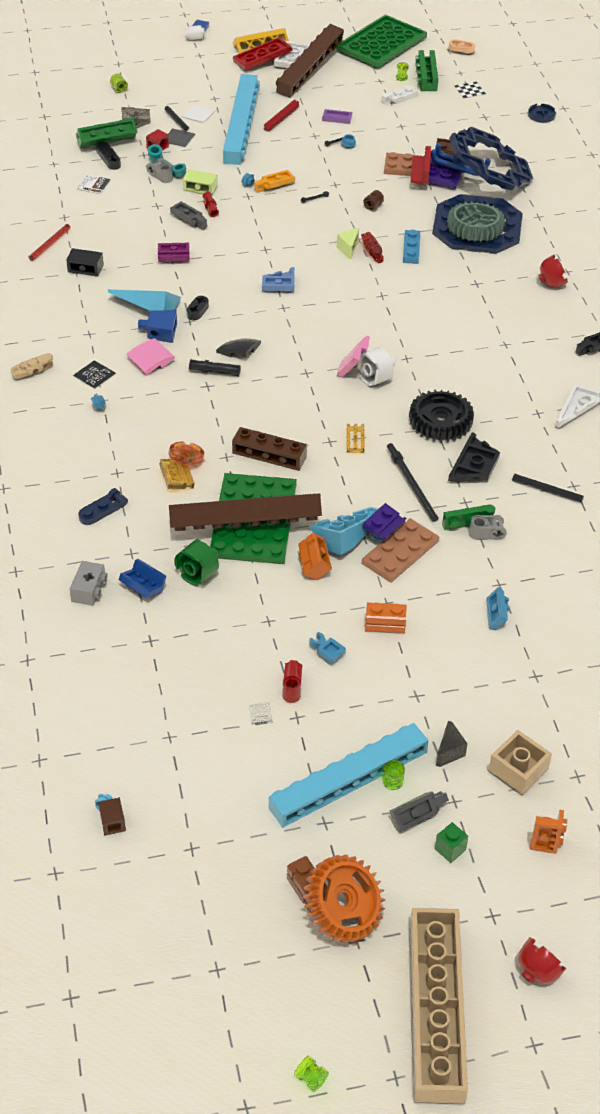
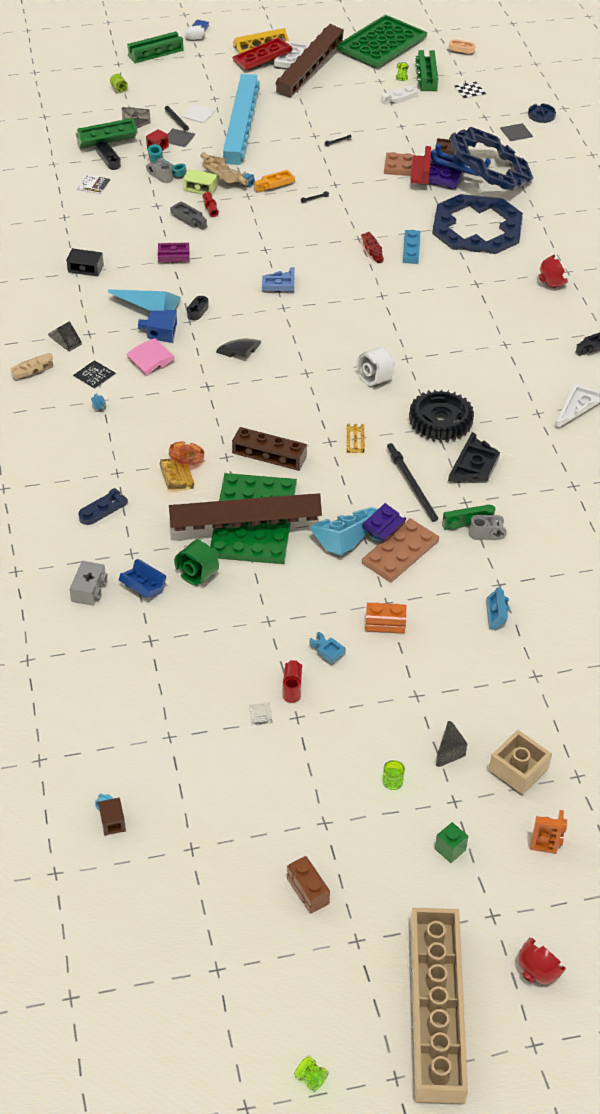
(49, 242): clear red bar -> none
(66, 336): none -> clear smoke slope
(155, 47): none -> green brick
(214, 367): black pin -> none
(218, 166): none -> tan plate
(281, 115): red axle -> none
(314, 556): orange brick -> none
(337, 116): medium lavender tile -> none
(346, 775): medium azure brick -> none
(348, 140): dark azure plate -> none
(348, 241): yellowish green slope -> none
(353, 357): bright pink slope -> none
(359, 903): orange gear -> none
(373, 200): reddish brown wheel -> none
(417, 810): dark grey hinge -> none
(475, 221): sand green gear -> none
(516, 132): none -> dark grey sticker
(549, 488): black bar -> none

